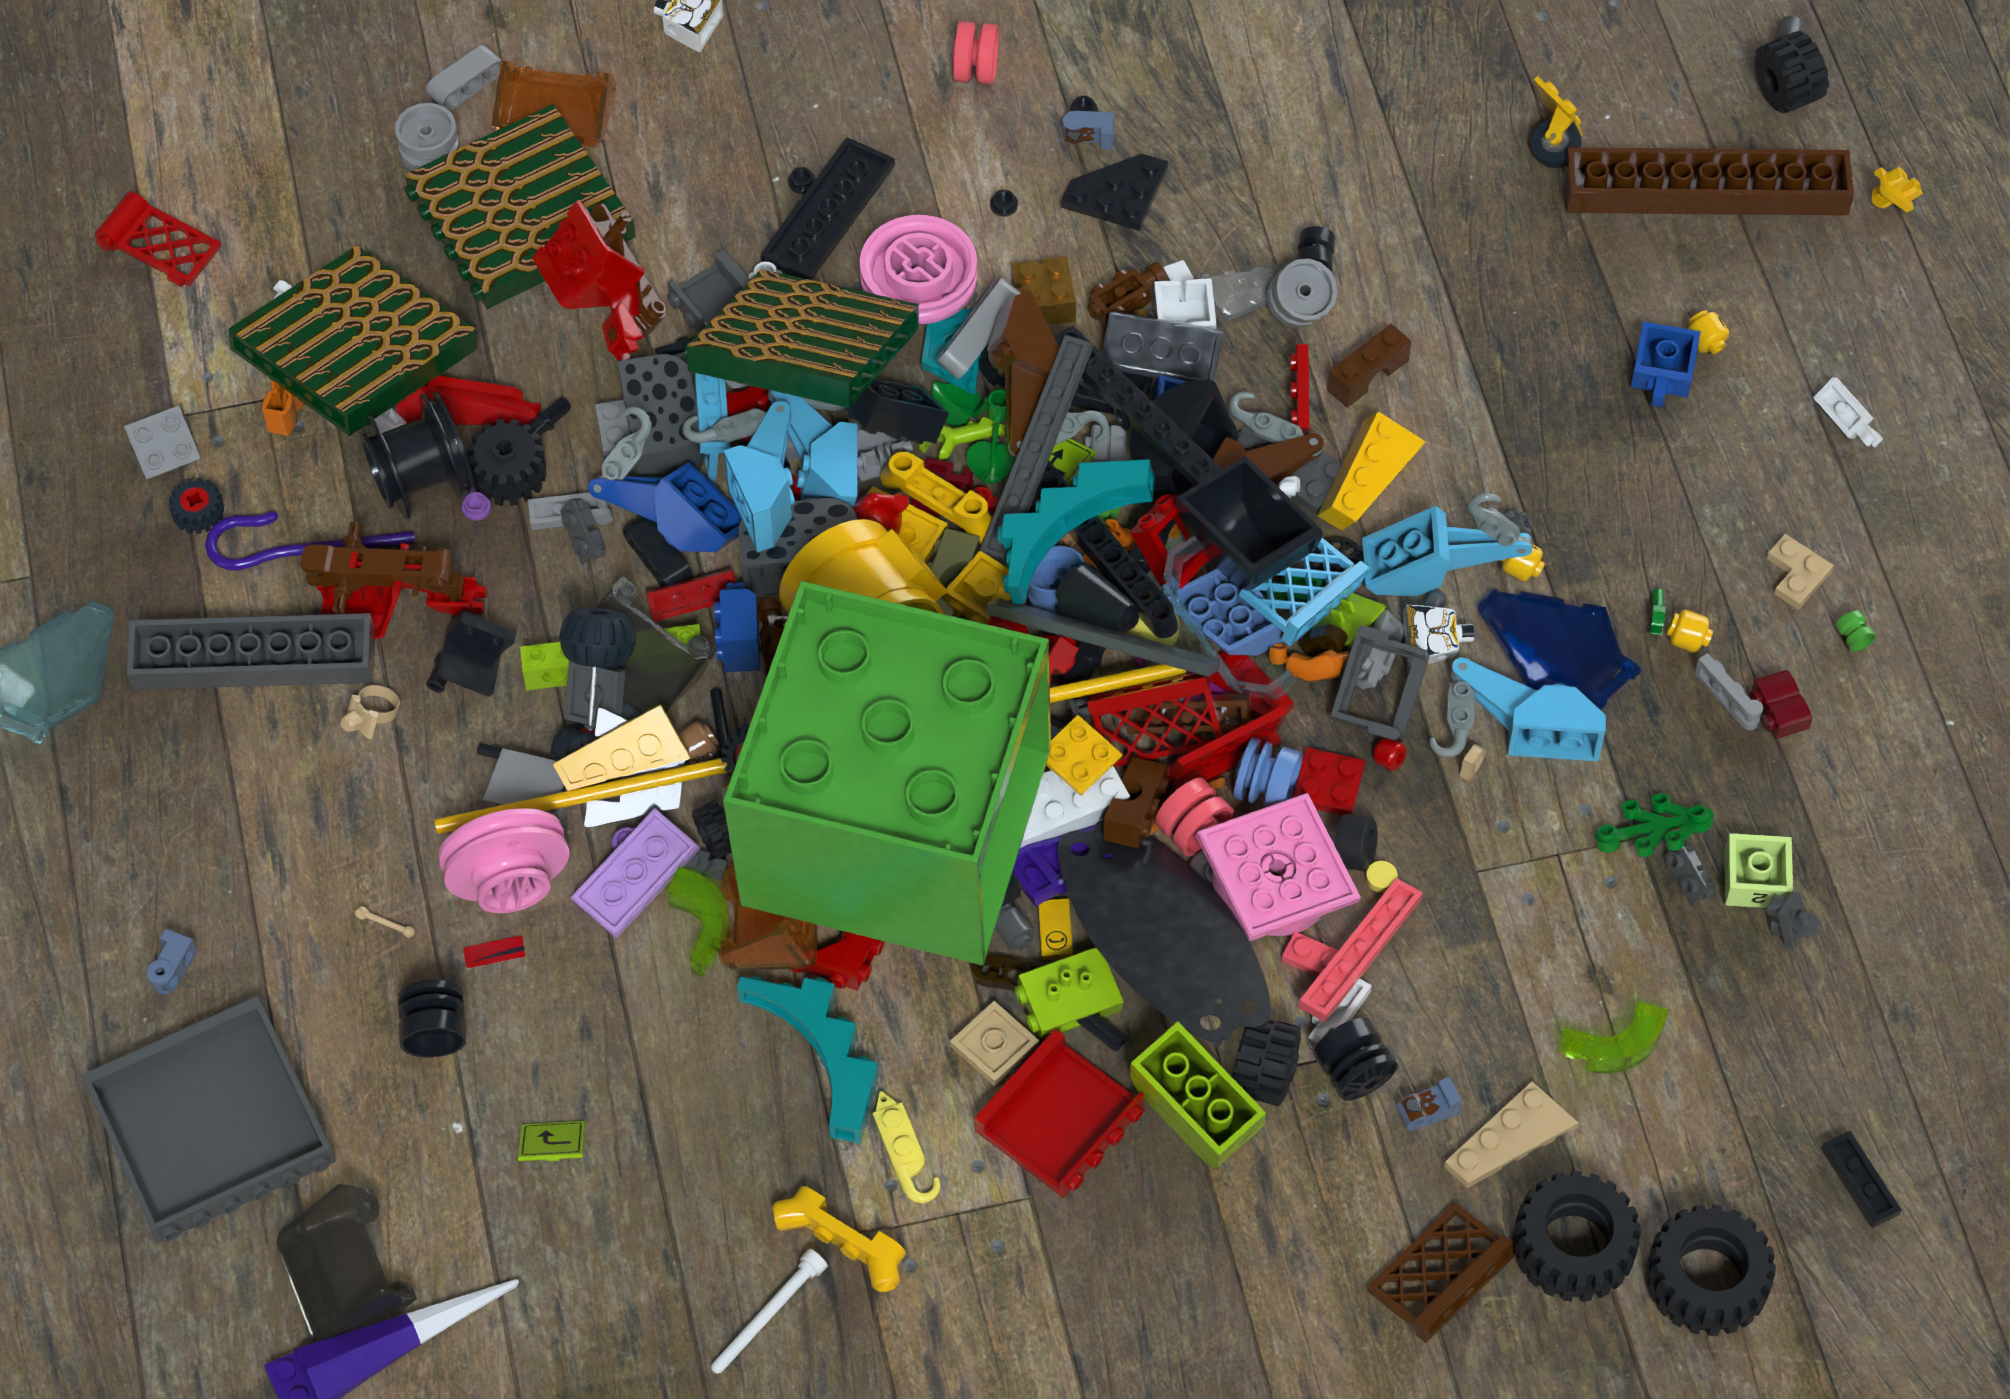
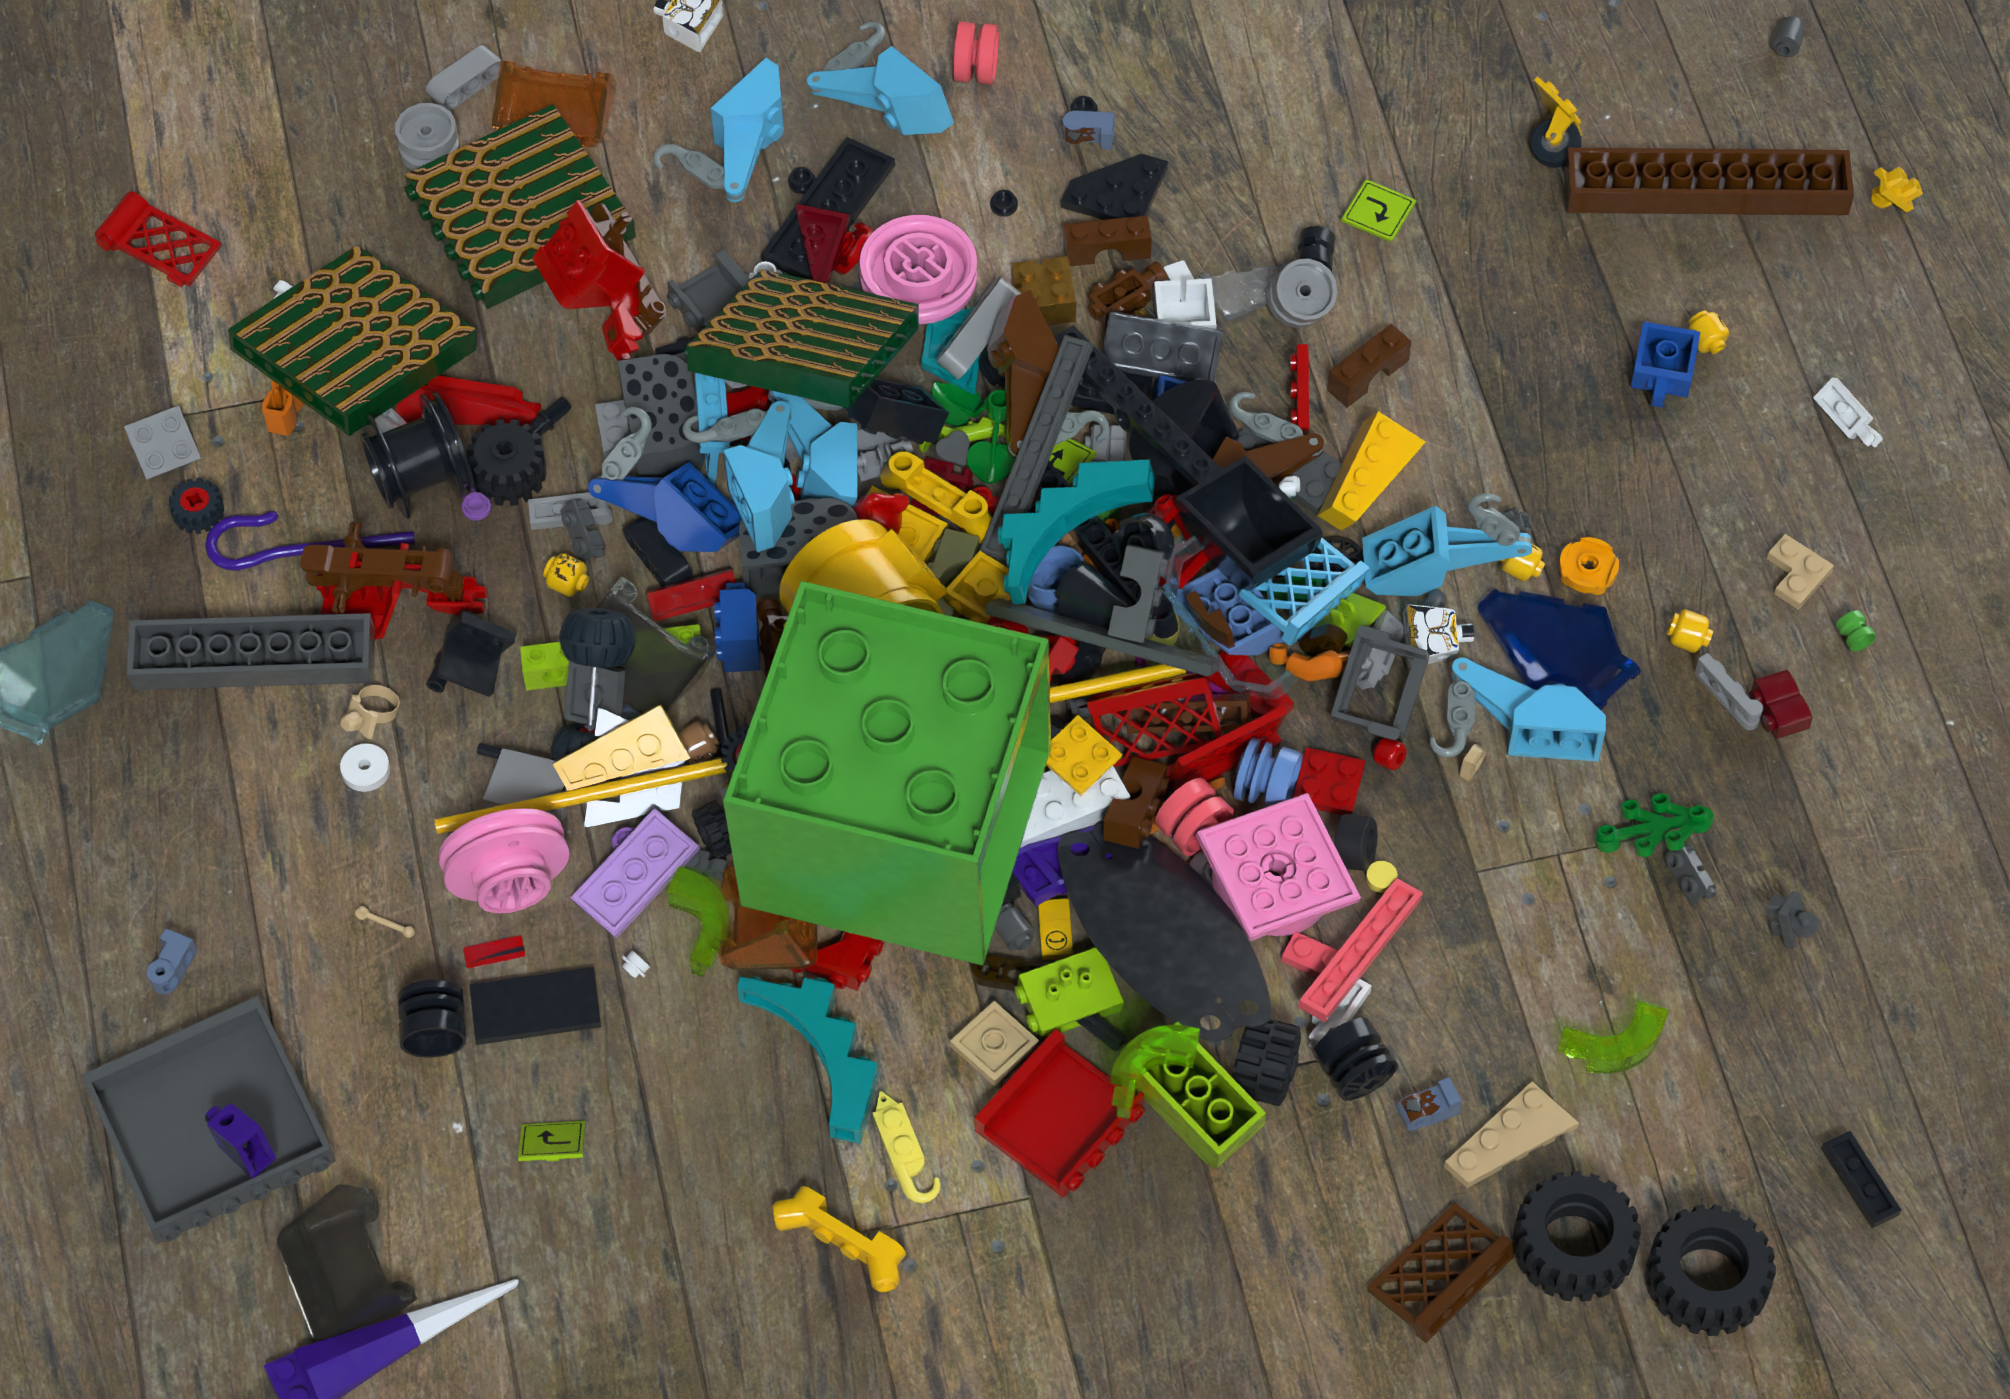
(232, 1130): none -> dark purple torso
(366, 779): none -> white piece
(535, 1005): none -> black tile
(566, 575): none -> yellow head
(635, 965): none -> white plate
(742, 126): none -> medium azure slope
(810, 1265): white piece -> none
(822, 238): none -> dark red wing
(851, 248): none -> red tile
(896, 86): none -> medium azure slope
(952, 448): none -> dark grey tile
(1089, 238): none -> reddish brown arch
(1144, 531): none -> black cylinder
(1146, 568): none -> dark grey arch
(1151, 1048): none -> clear neon green arch
(1211, 623): none -> reddish brown slope
(1378, 210): none -> lime piece
(1583, 579): none -> light orange plate
(1658, 612): green bar -> none
(1757, 869): yellowish green brick -> none
(1791, 72): black wheel -> none

